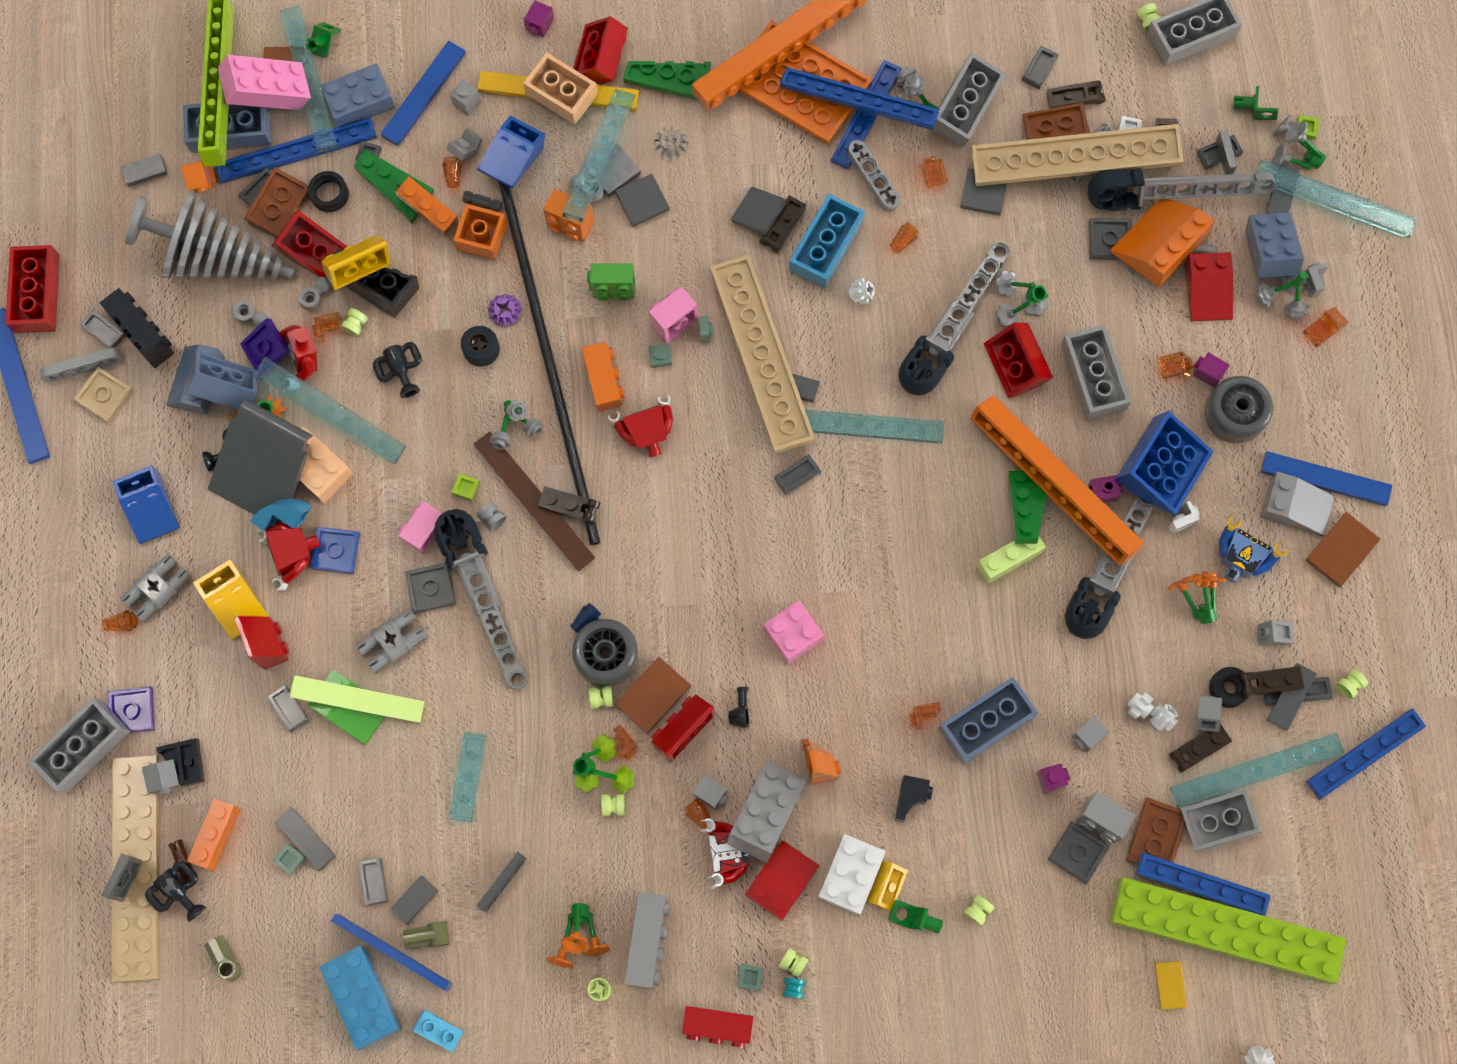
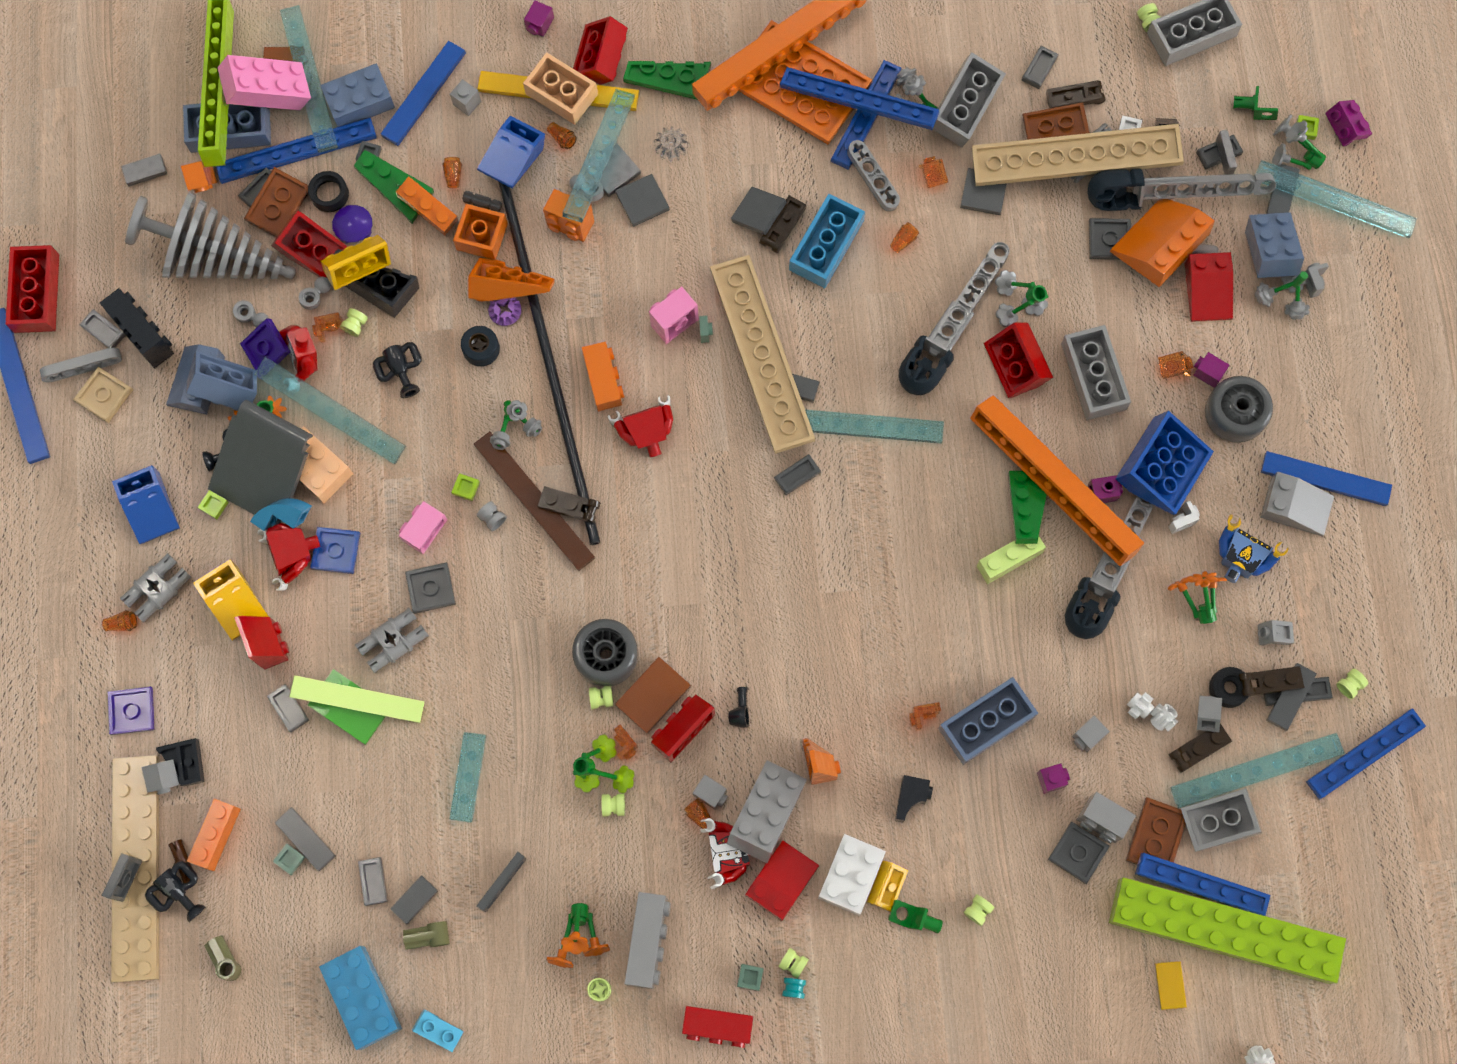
(79, 746): light grey brick -> none
(213, 504): none -> lime plate
(321, 38): green bracket -> none
(352, 224): none -> dark purple dish
(392, 952): blue tile -> none
(466, 145): light grey bracket -> none
(470, 566): light grey piece -> none
(495, 281): none -> orange wedge
(562, 135): none -> clear orange cone
(586, 615): dark blue cone -> none
(612, 281): bright green brick -> none
(660, 355): sand green plate -> none
(793, 632): bright pink brick -> none
(861, 291): white gear -> none
(1325, 326): clear orange slope -> none
(1342, 549): dark orange tile -> none
(1348, 122): none -> magenta bracket

